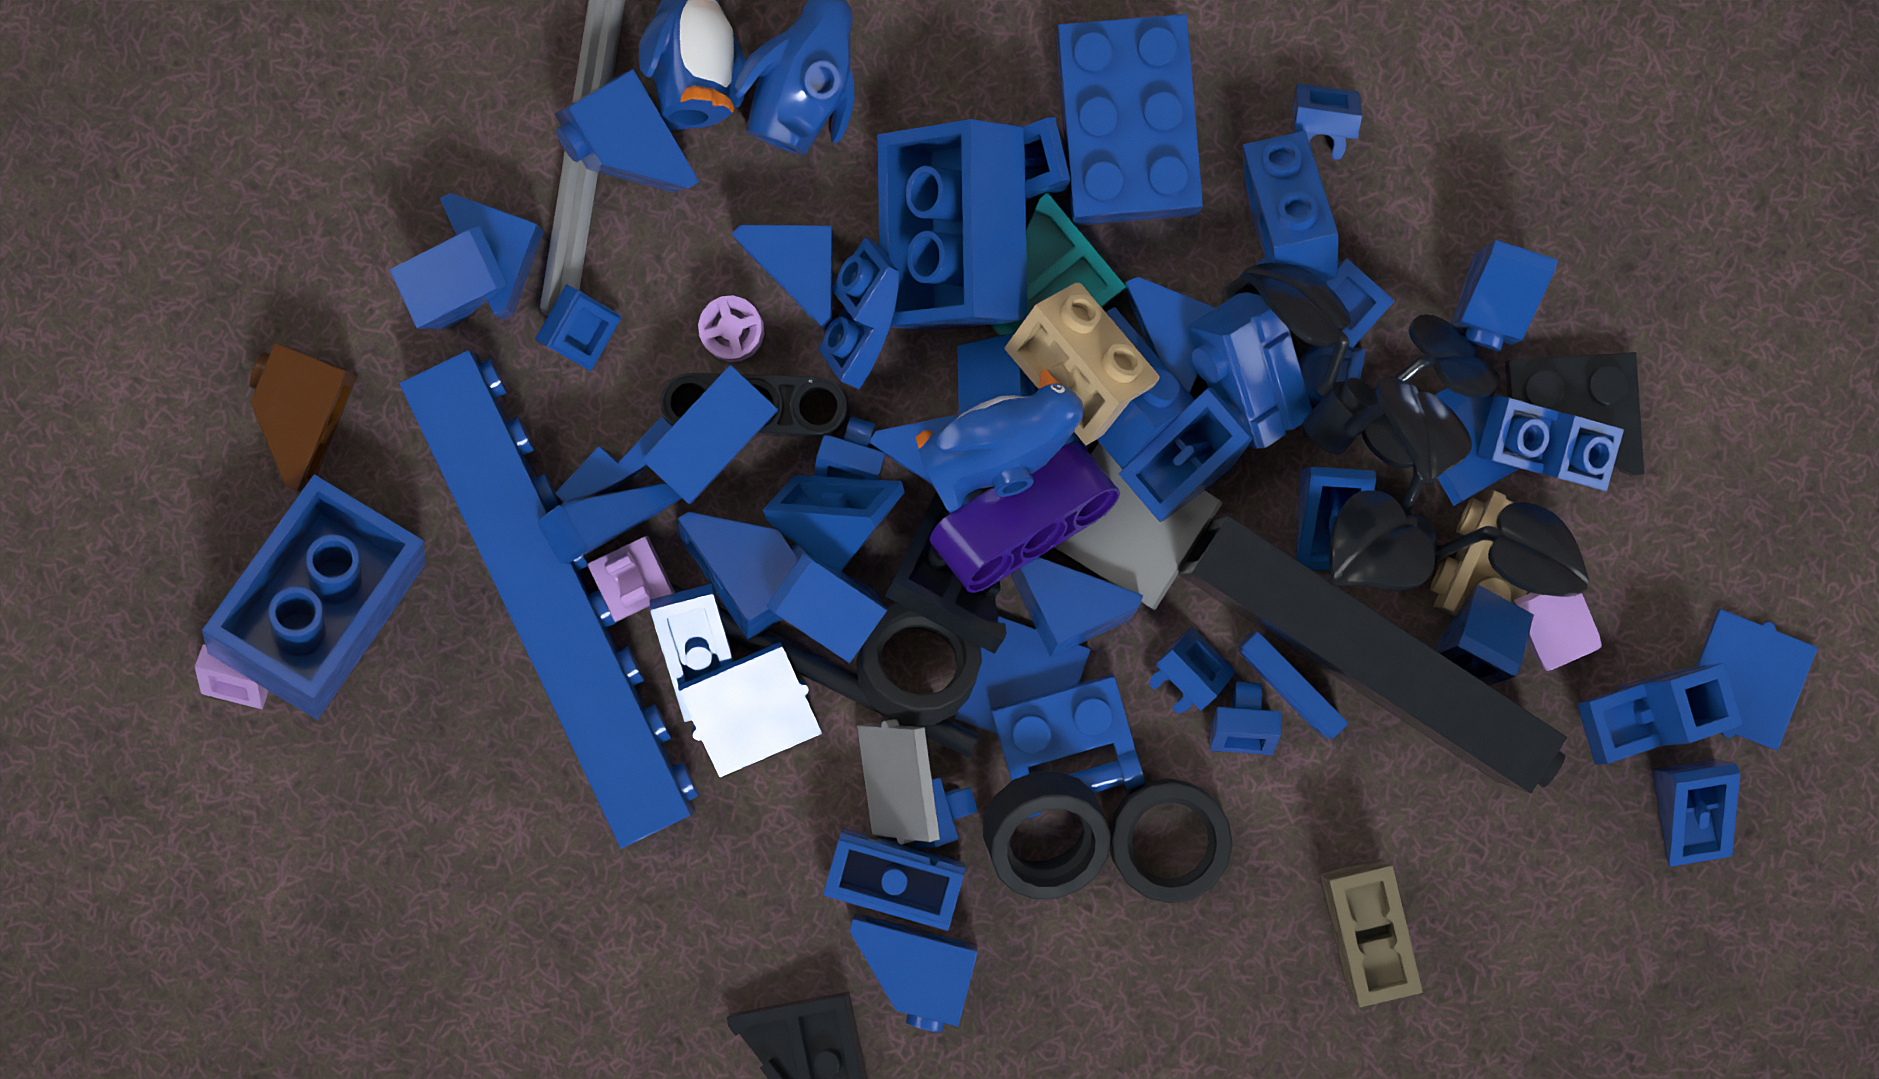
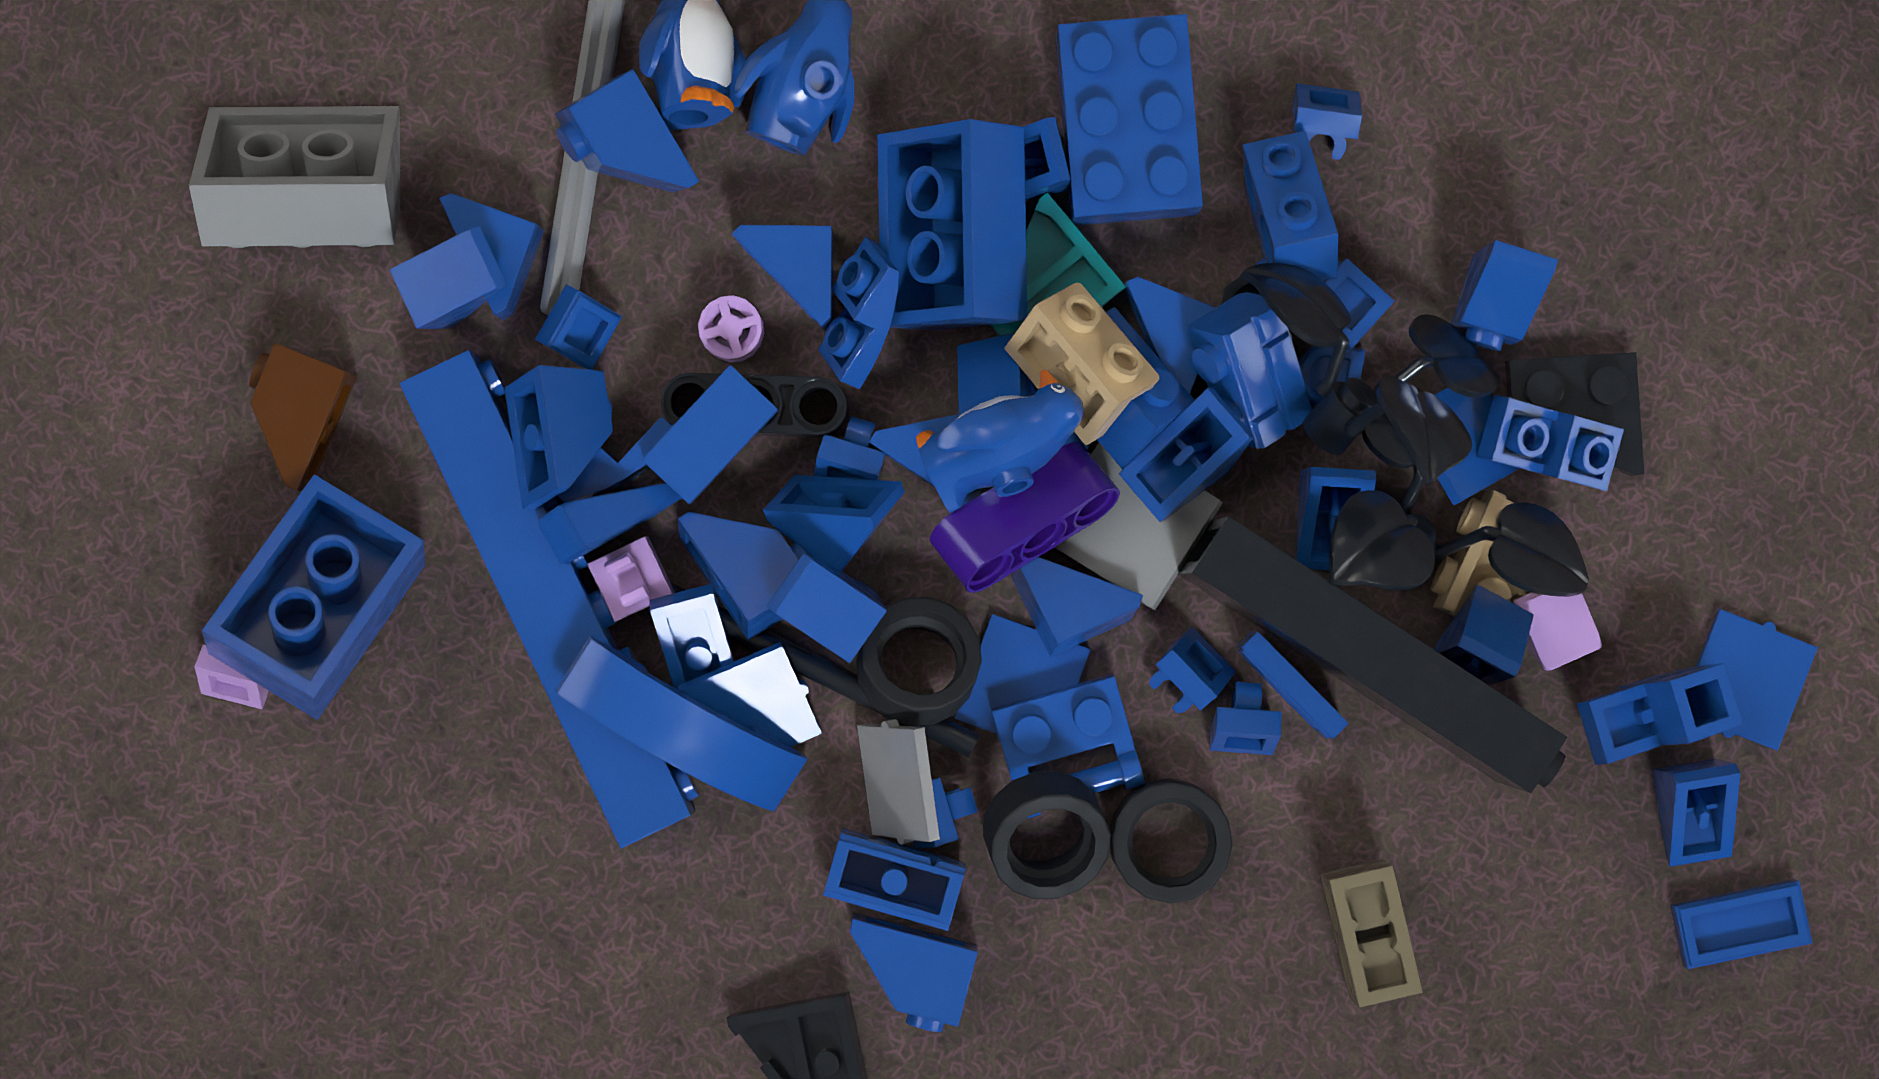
(298, 176): none -> light grey slope
(556, 428): none -> blue slope
(679, 727): none -> blue slope
(933, 591): black wing -> none
(1741, 924): none -> blue tile

